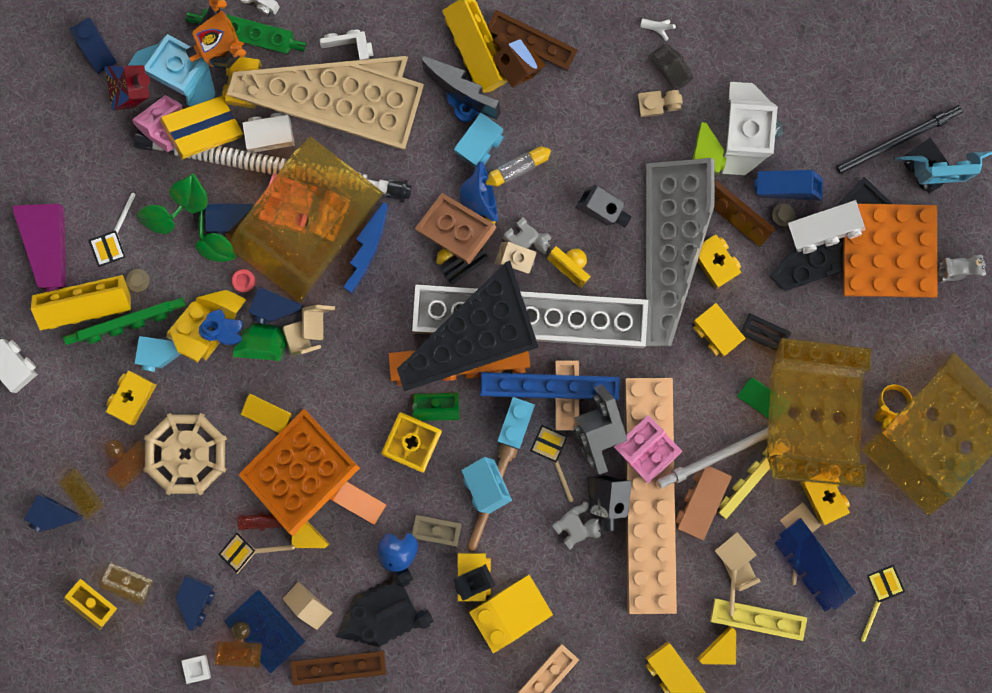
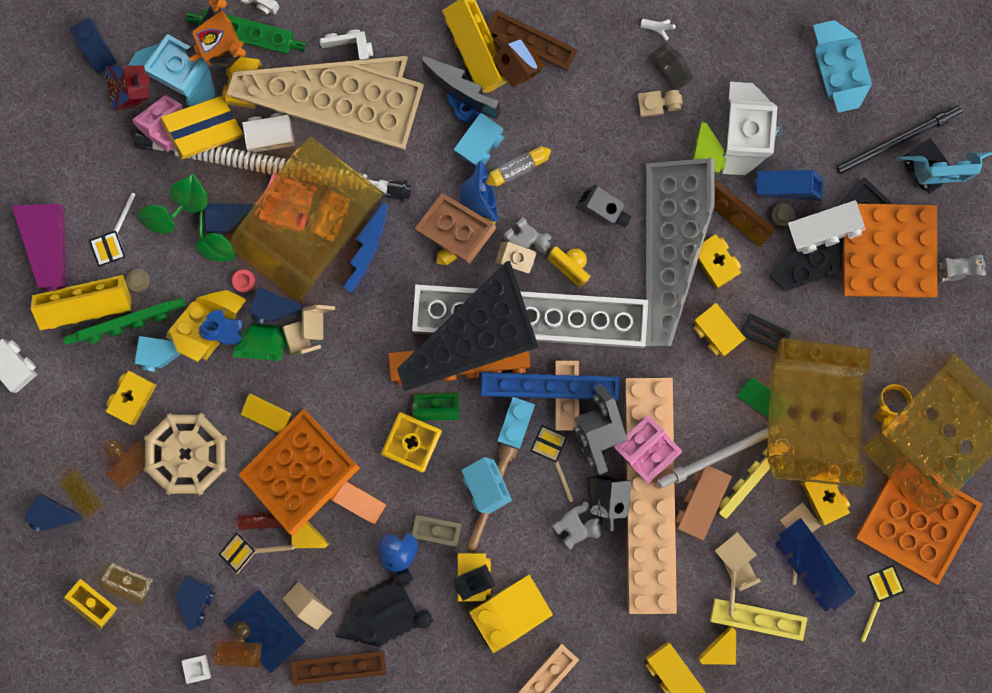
(462, 268): black tile -> none
(841, 65): none -> medium azure piece
(912, 537): none -> orange plate

